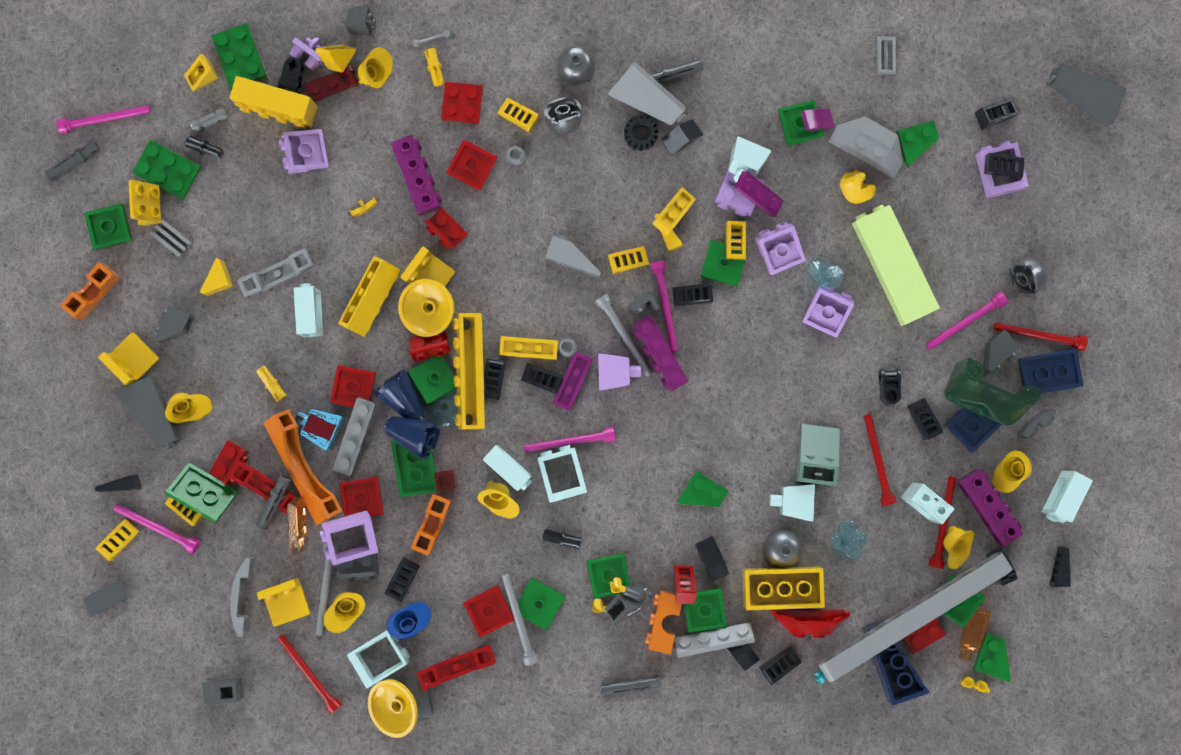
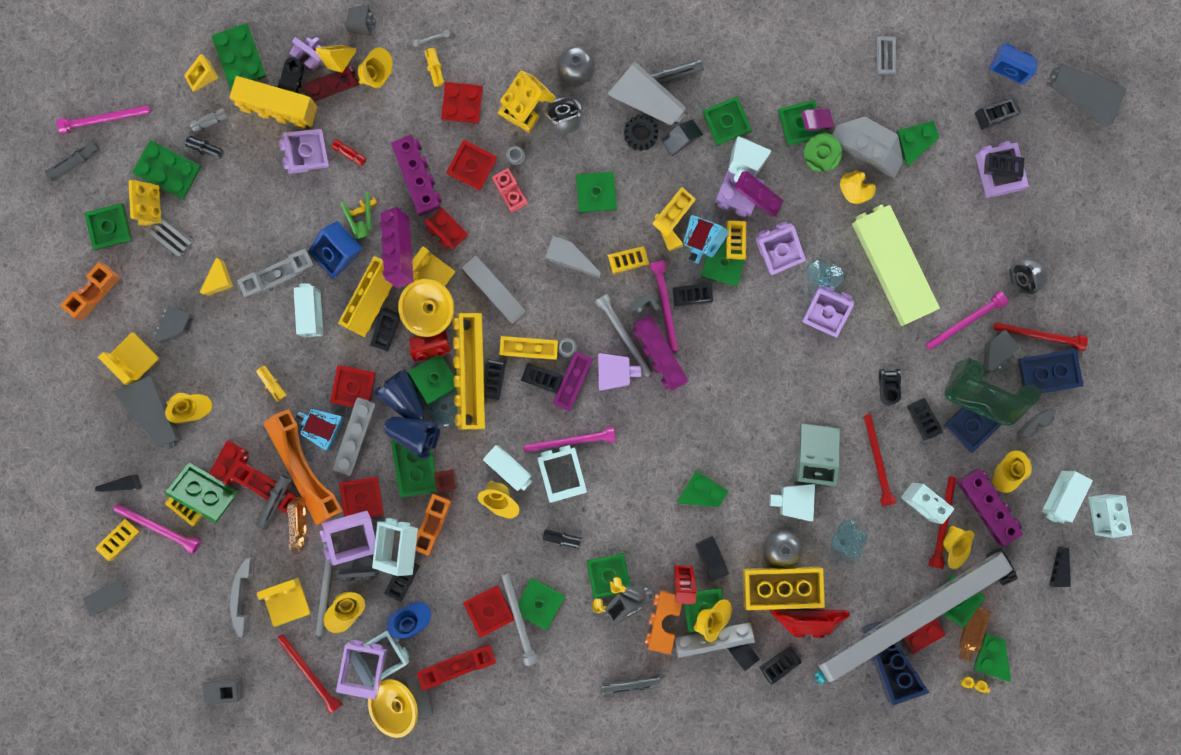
(334, 249): none -> blue slope
(348, 152): none -> red axle
(358, 689): none -> lavender window
(359, 229): none -> bright green plant
(384, 546): none -> light aqua window
(389, 313): none -> black slope
(396, 247): none -> magenta brick
(494, 289): none -> light grey slope
(509, 190): none -> coral slope
(524, 95): none -> yellow bracket
(596, 192): none -> green plate
(703, 238): none -> torso
(712, 621): none -> yellow piece
(727, 121): none -> green plate
(823, 152): none -> bright green tile
(1013, 64): none -> blue slope
(1107, 506): none -> light aqua window

